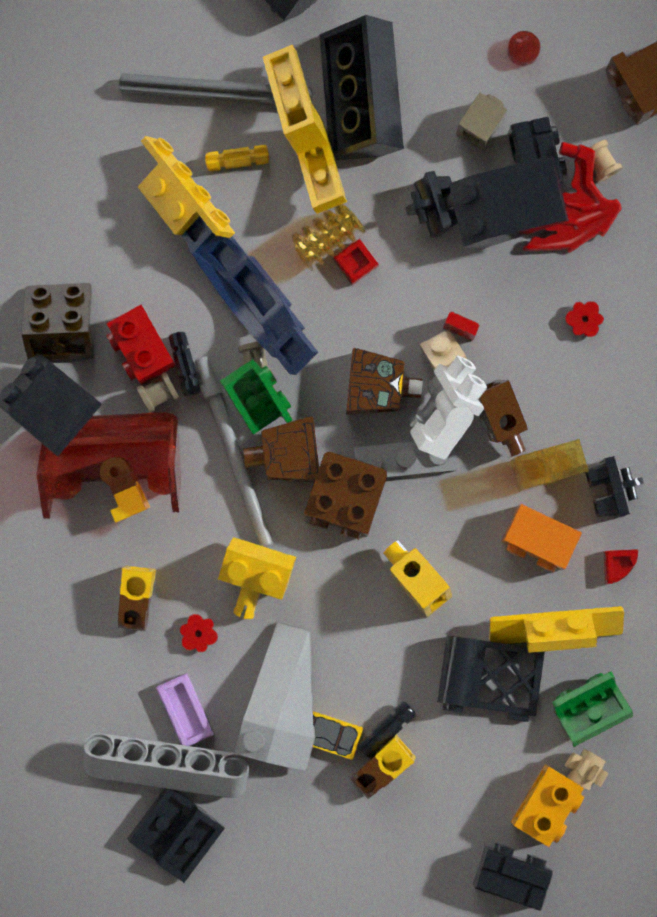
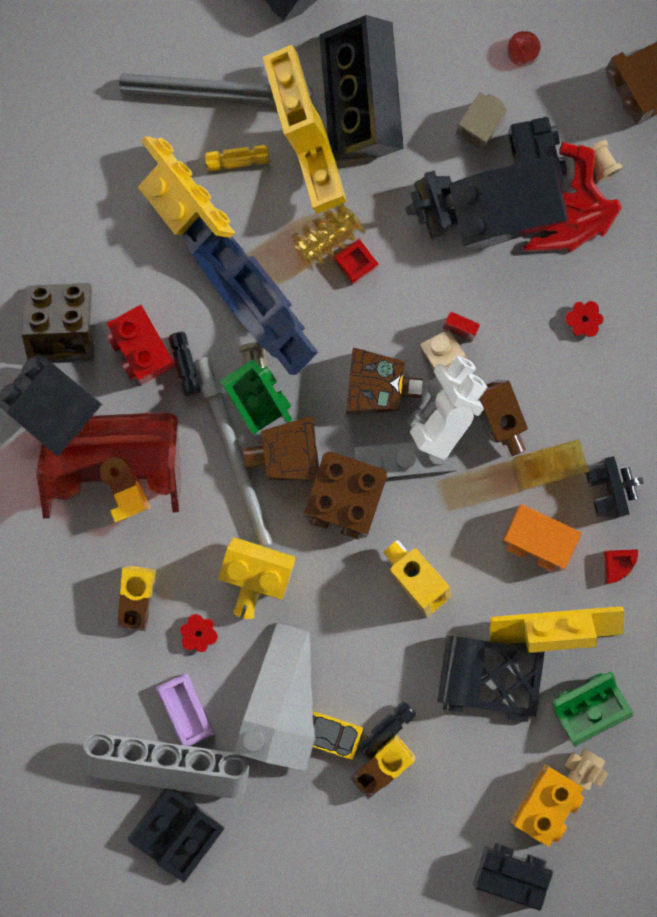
(157, 392): dark tan bush -> none

